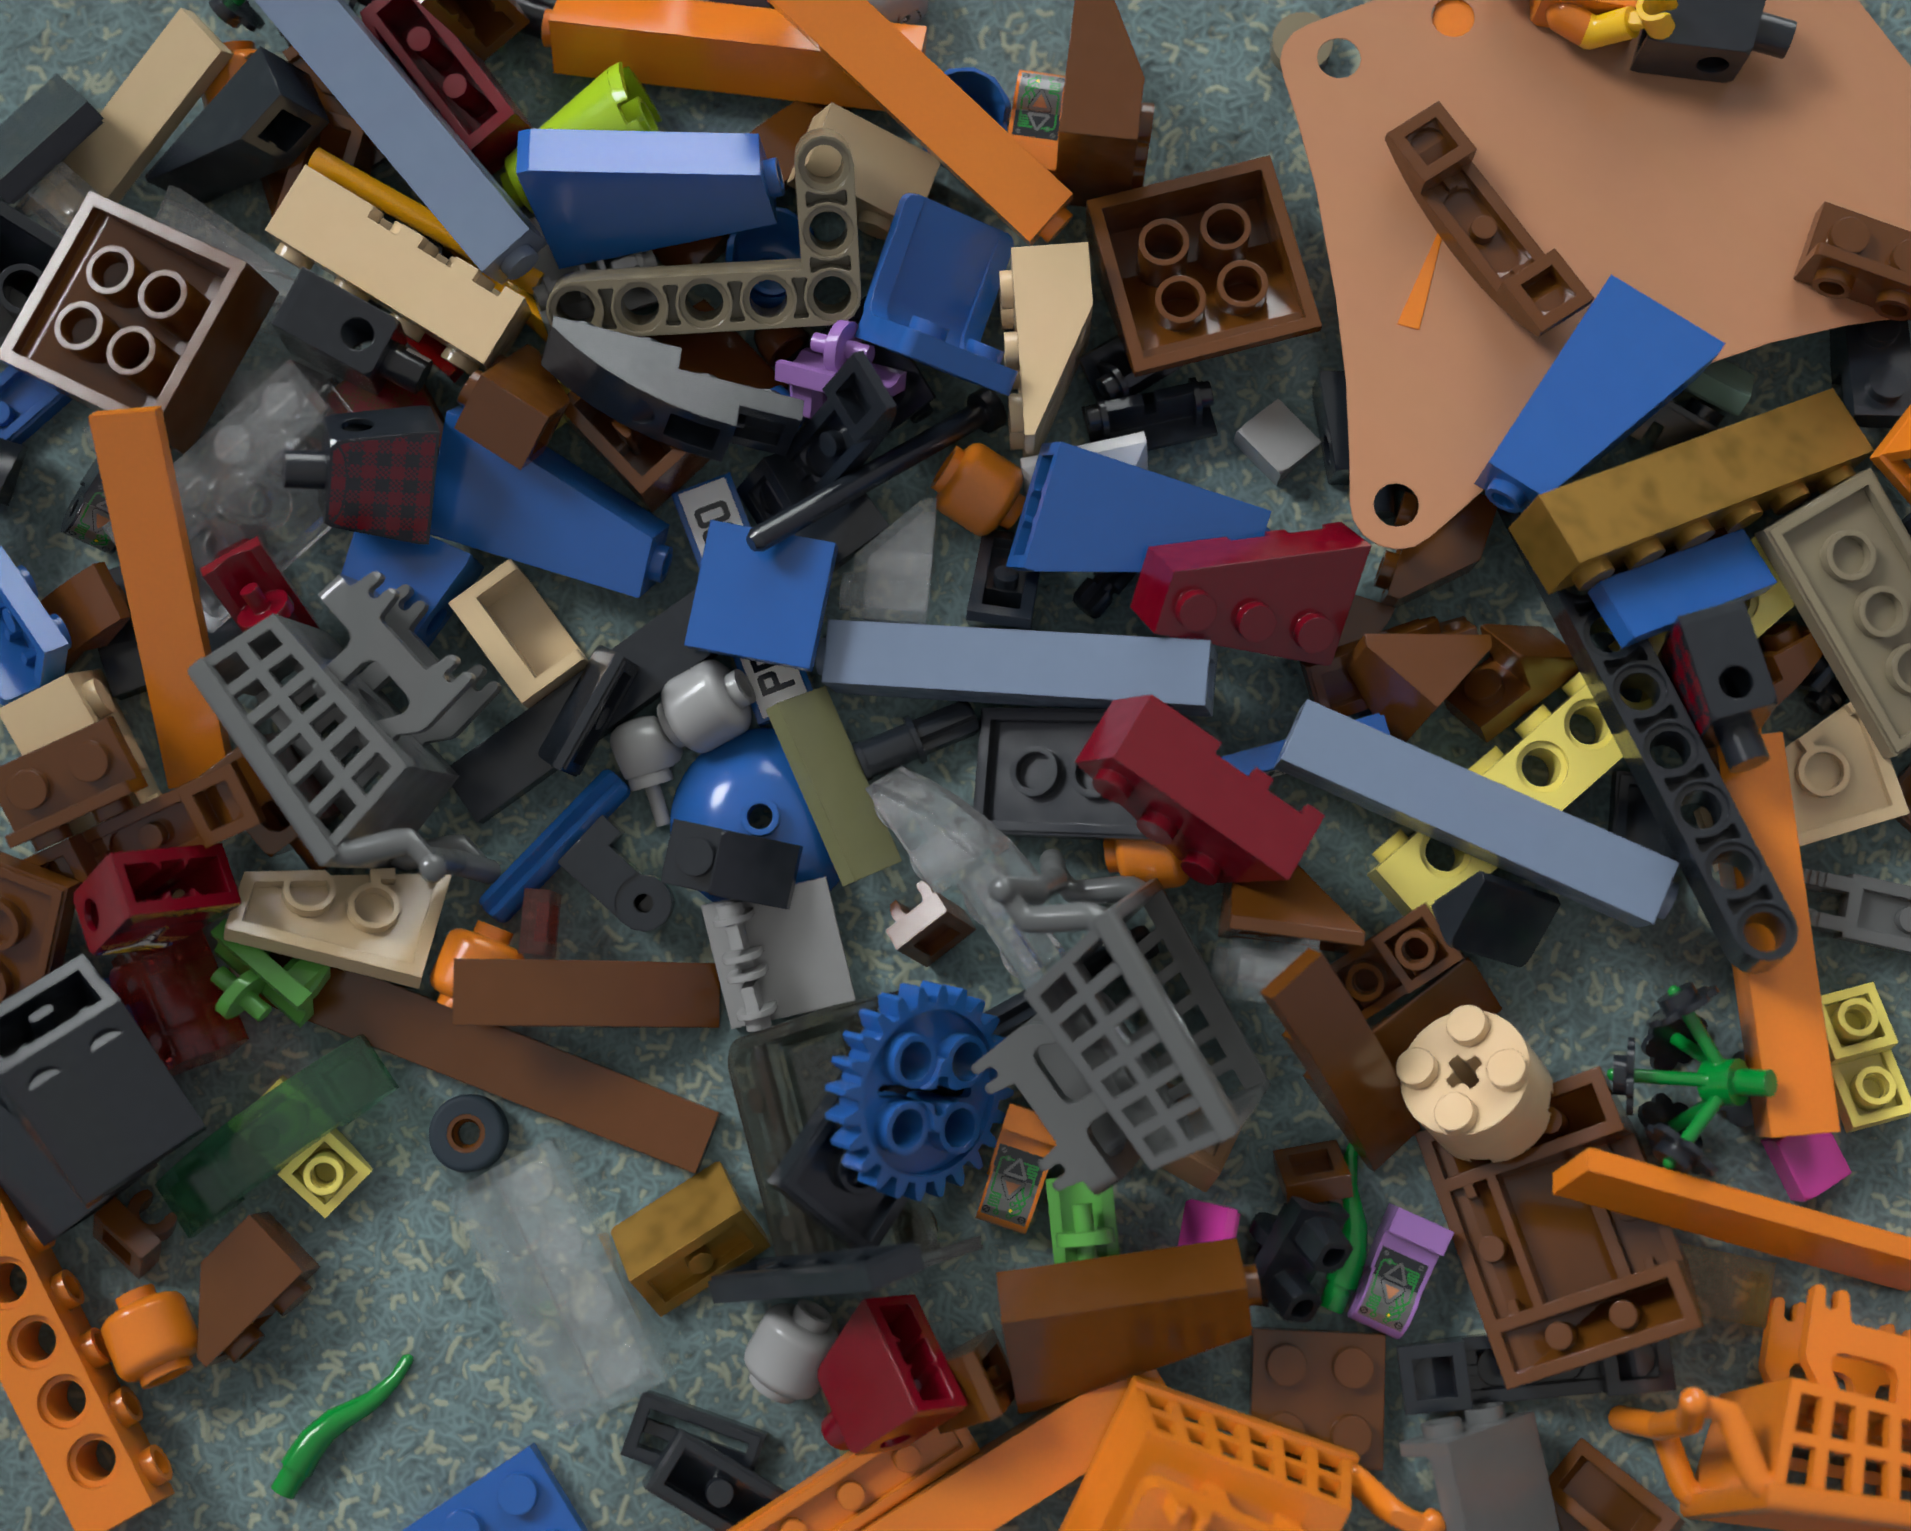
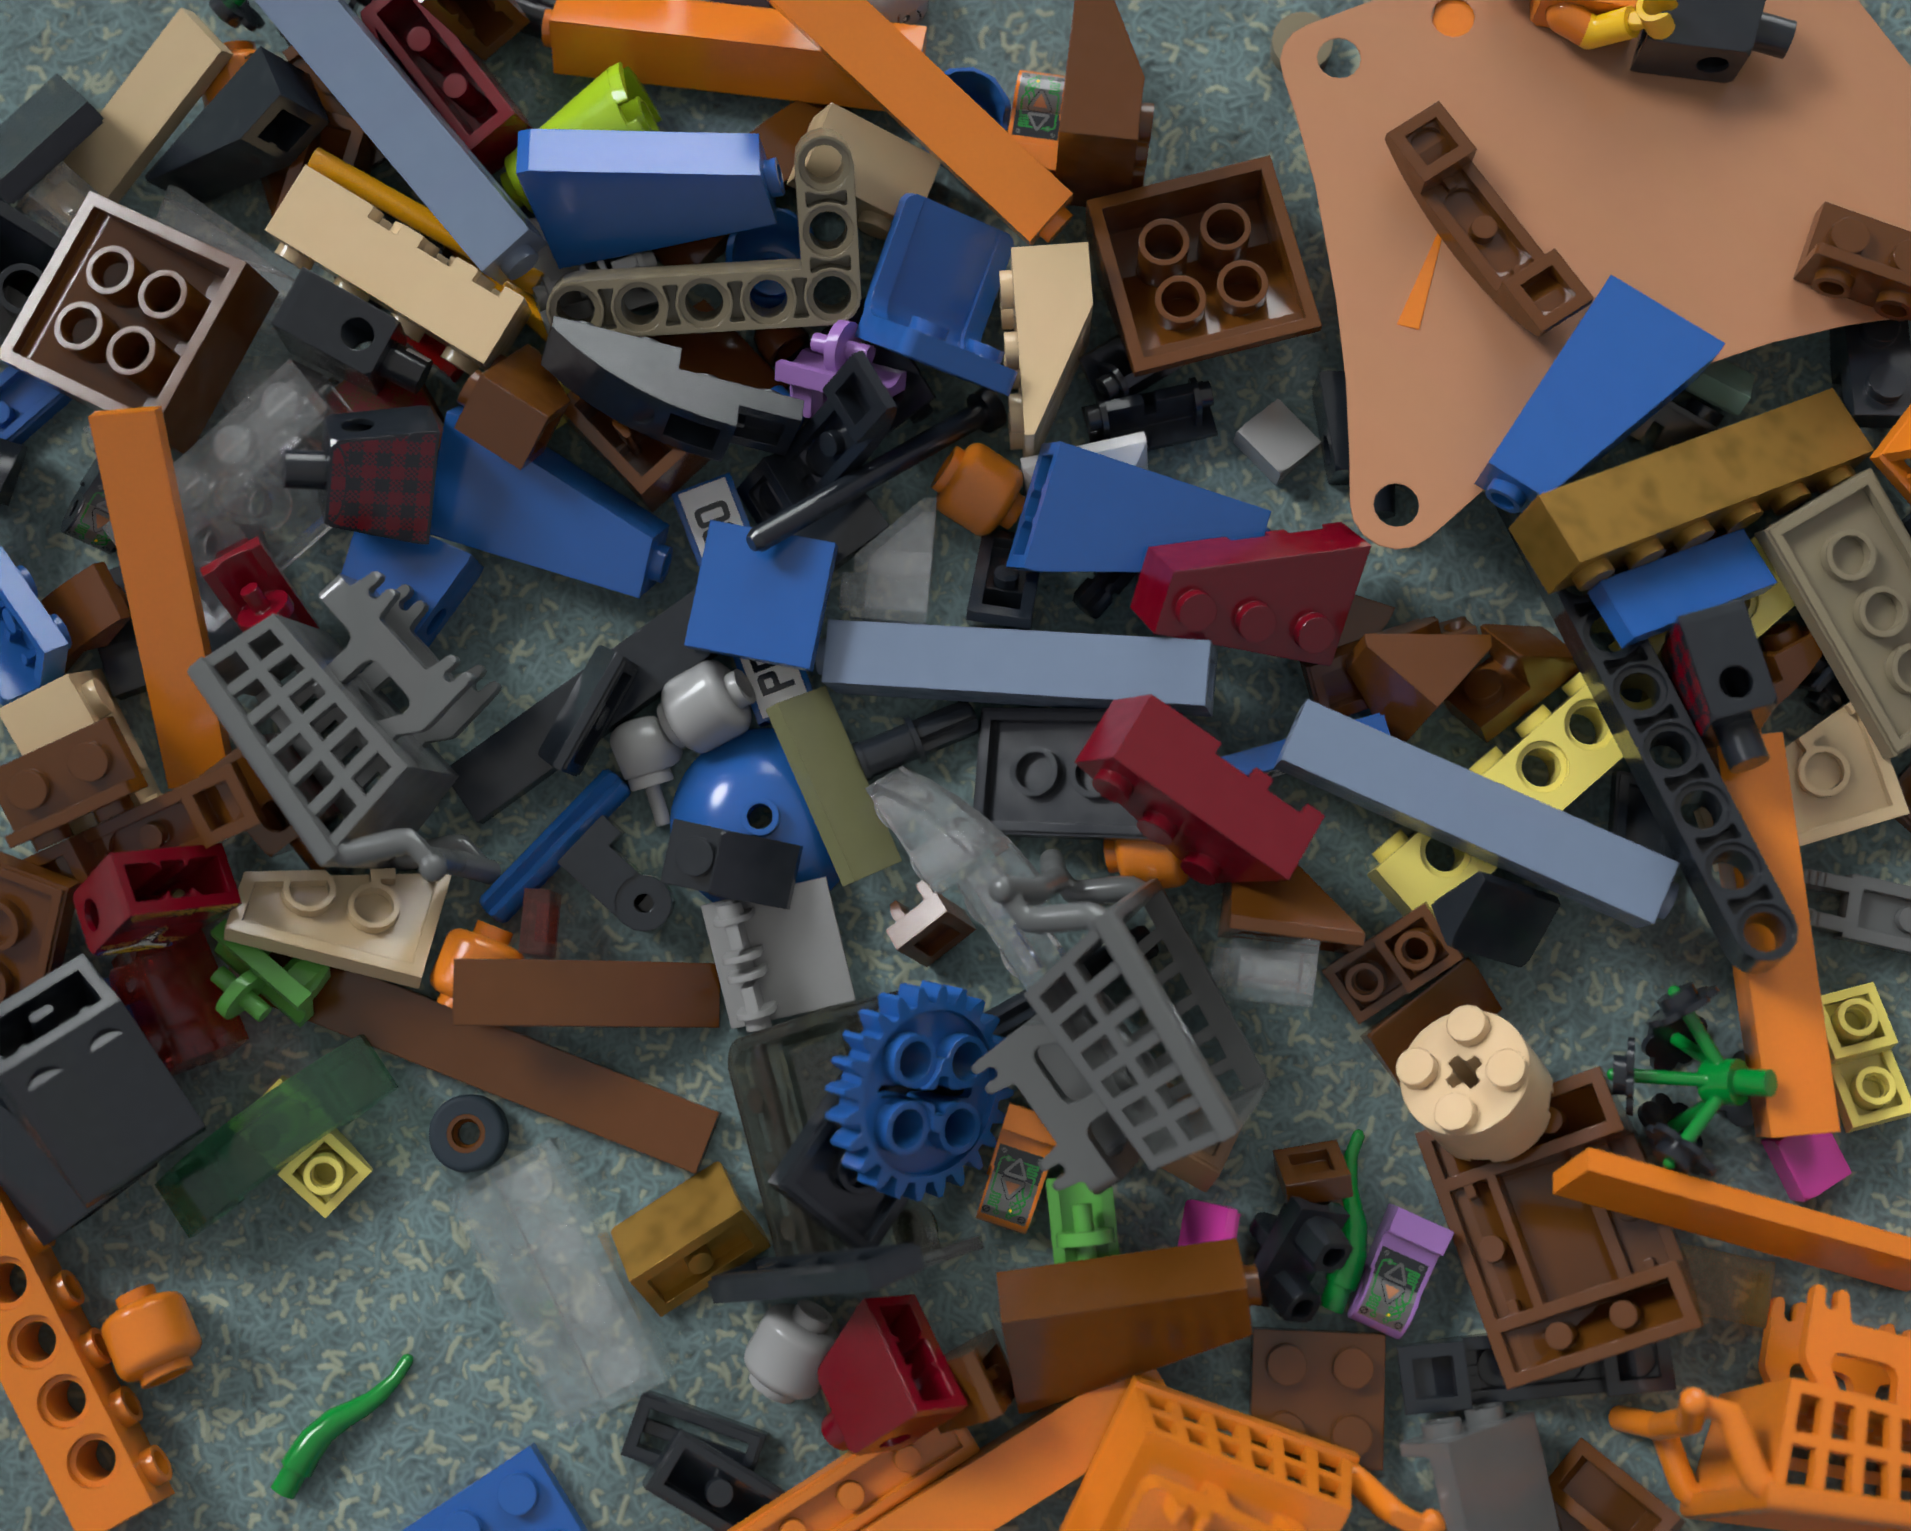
(128, 1236): reddish brown tile -> none
(245, 1283): reddish brown slope -> none
(519, 633): tan panel -> none
(1341, 1057): reddish brown slope -> none
(1438, 559): reddish brown slope -> none

